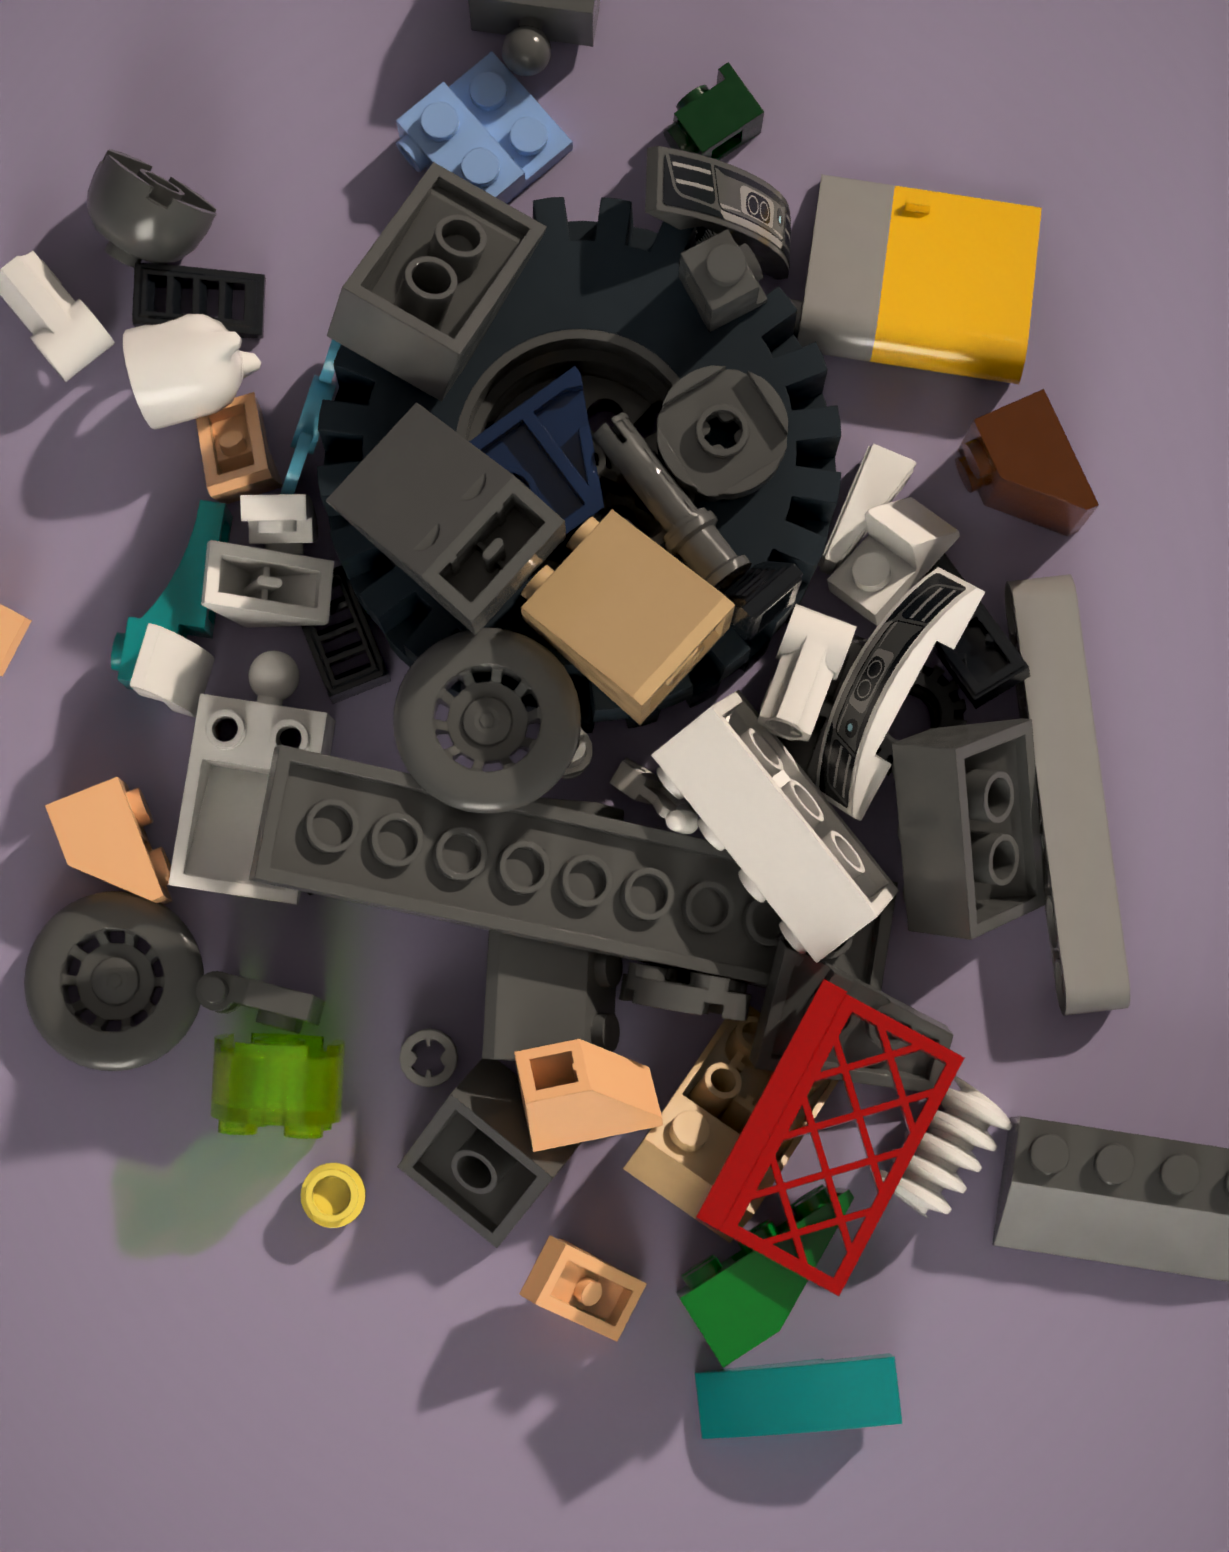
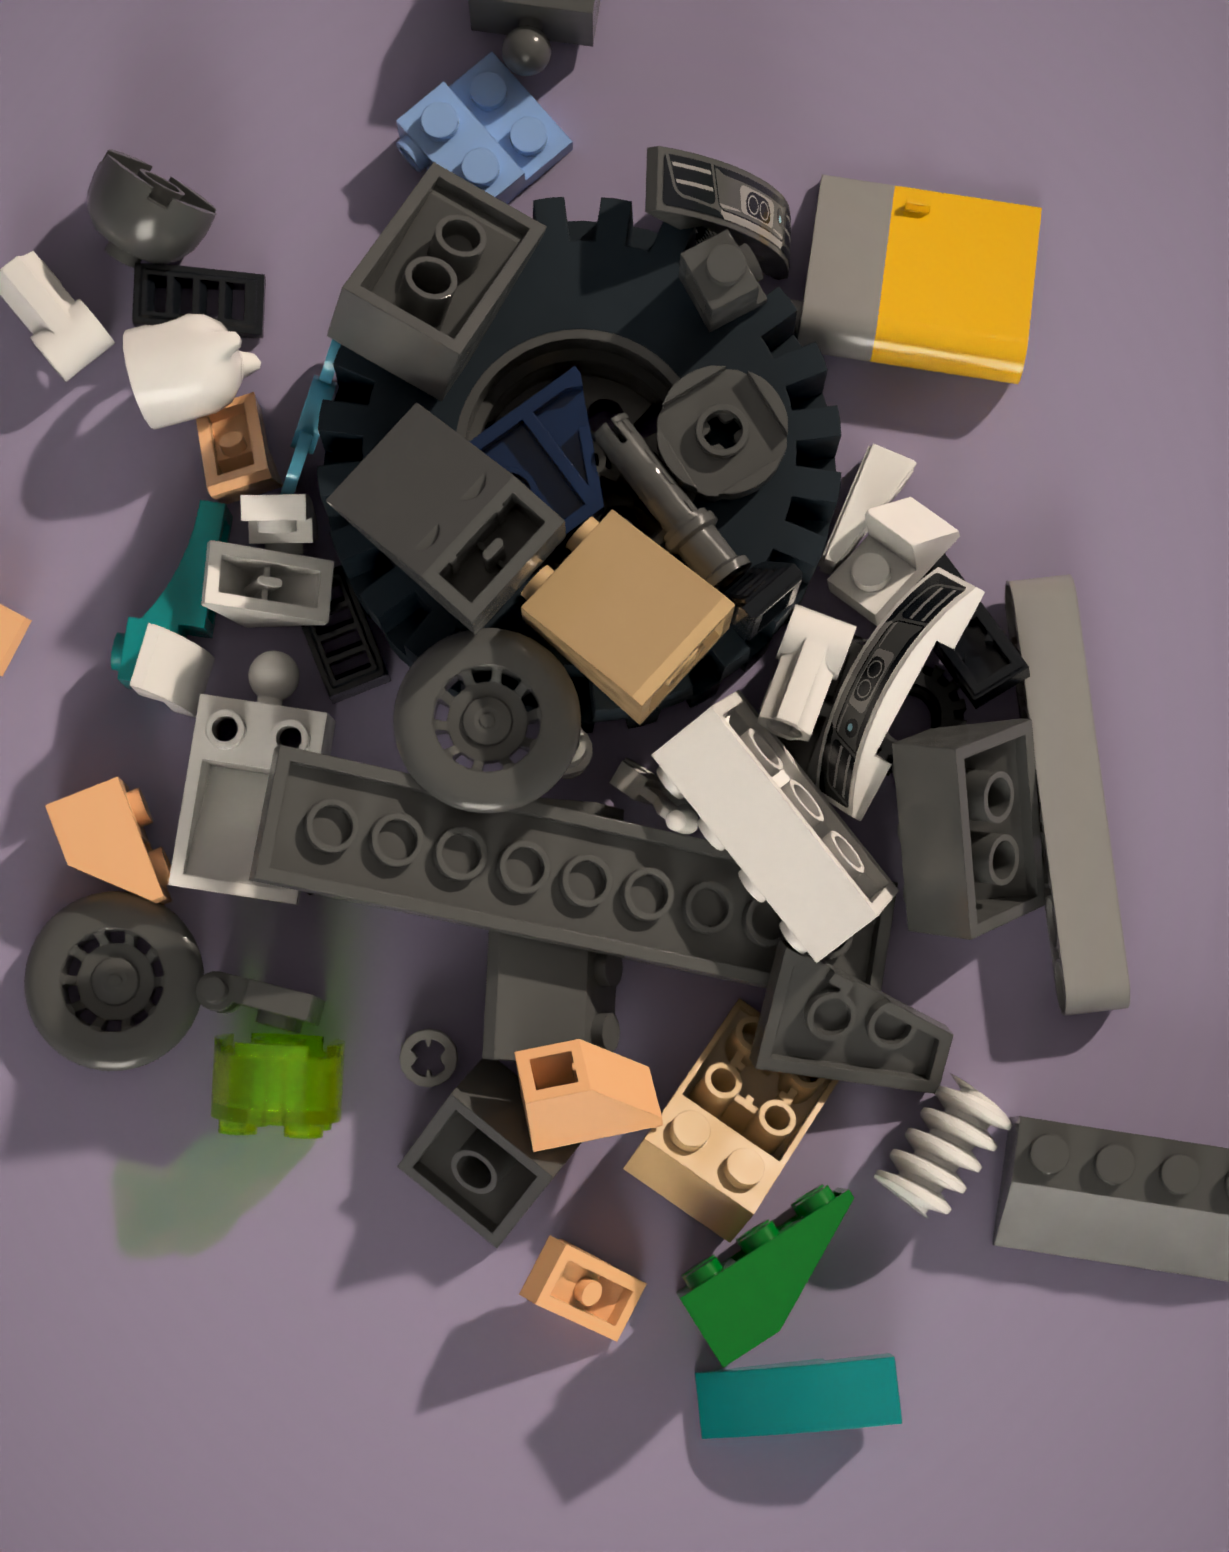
(333, 1195): light yellow plate -> none
(668, 990): dark grey plate -> none
(716, 118): dark green brick -> none
(780, 1105): red fence -> none
(1026, 466): reddish brown slope -> none

